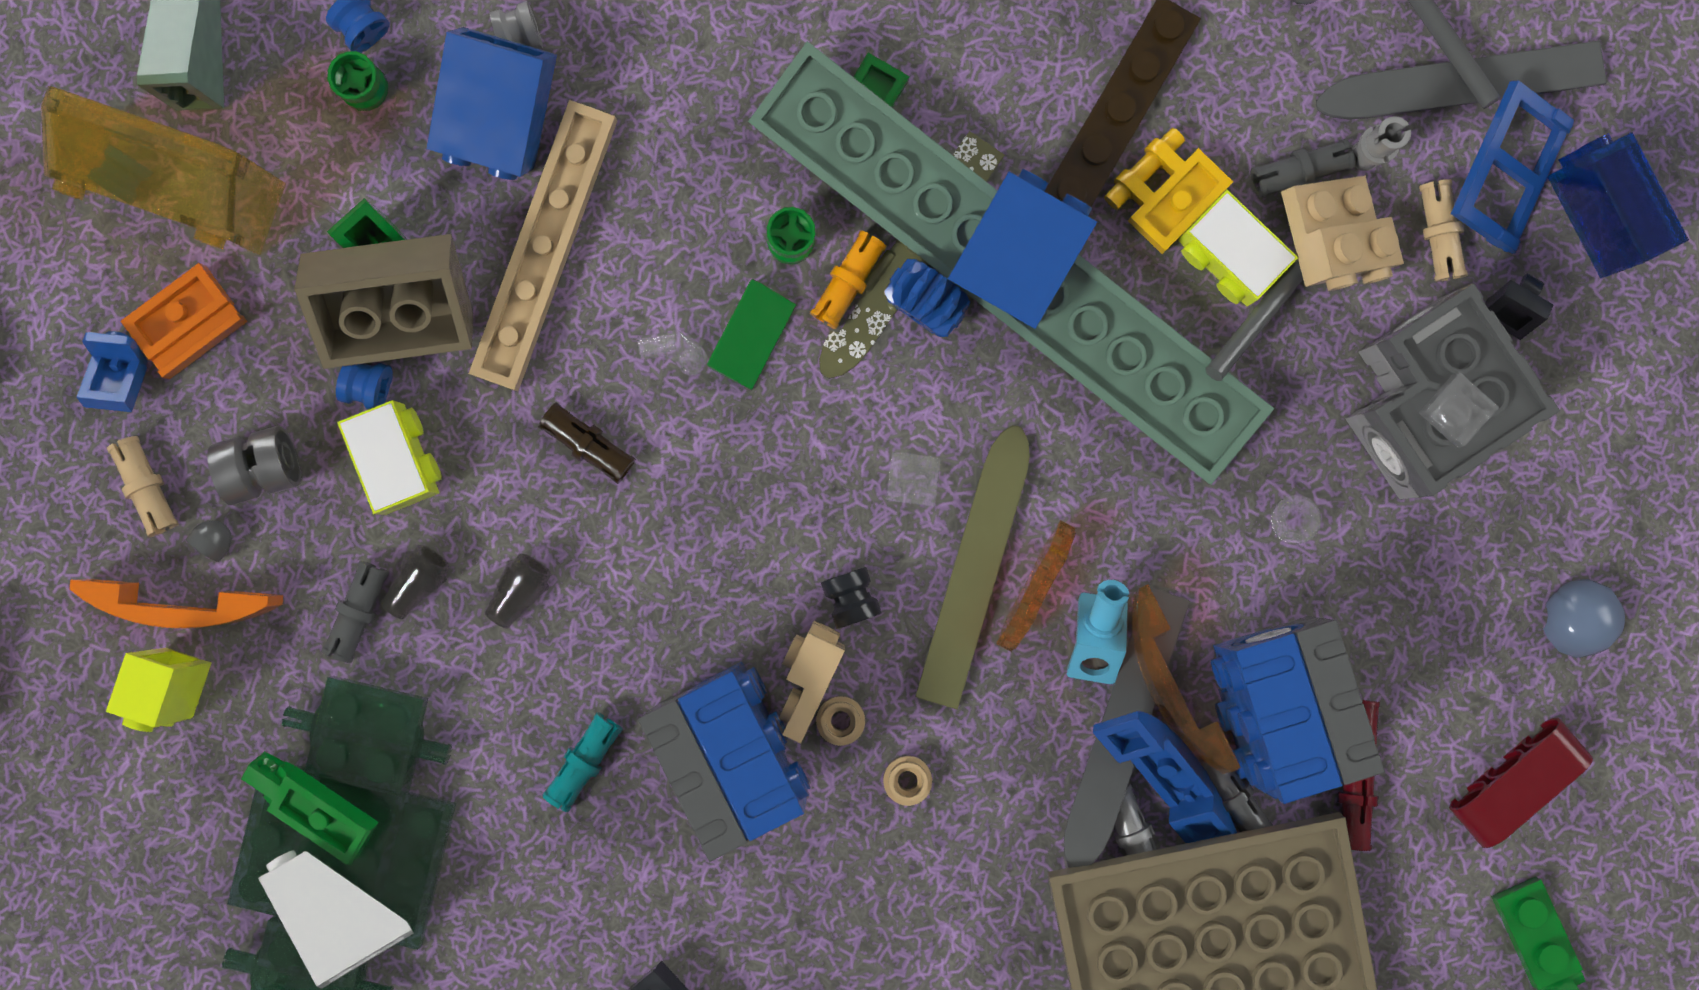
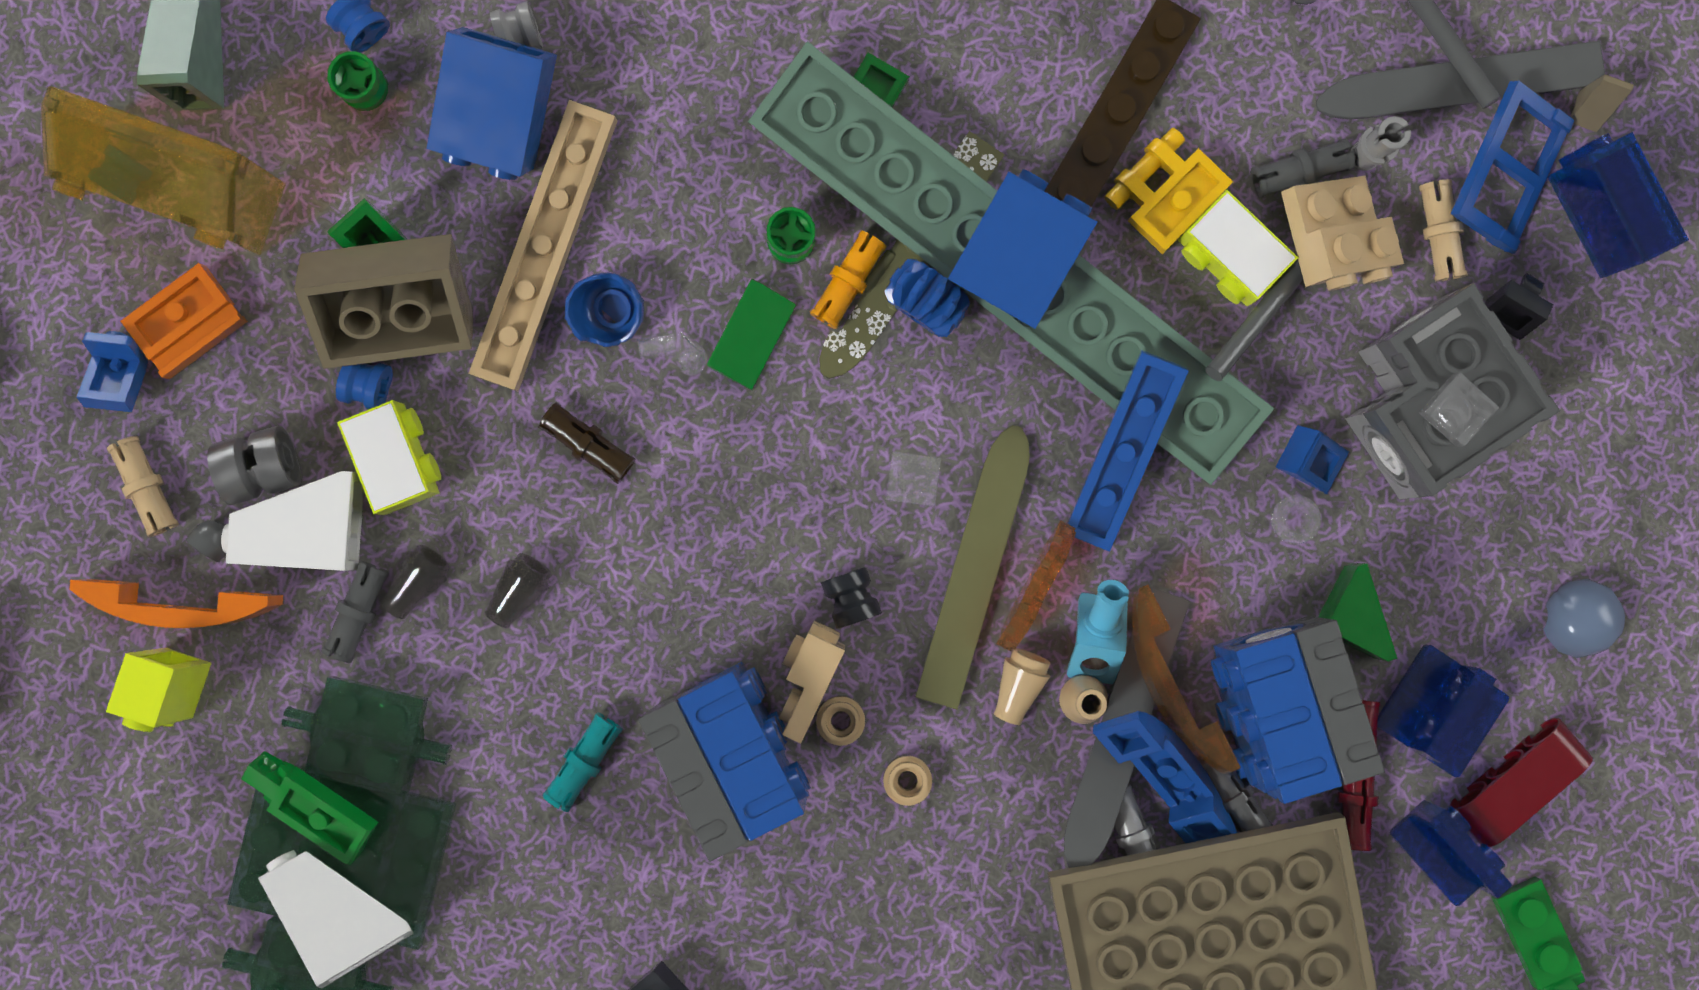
(300, 528): none -> white slope
(612, 295): none -> blue hair
(1021, 683): none -> tan cone
(1073, 694): none -> tan cone
(1126, 449): none -> blue plate
(1312, 458): none -> blue slope
(1359, 613): none -> green slope
(1442, 709): none -> clear blue bracket
(1448, 855): none -> clear blue bracket
(1599, 101): none -> dark tan piece

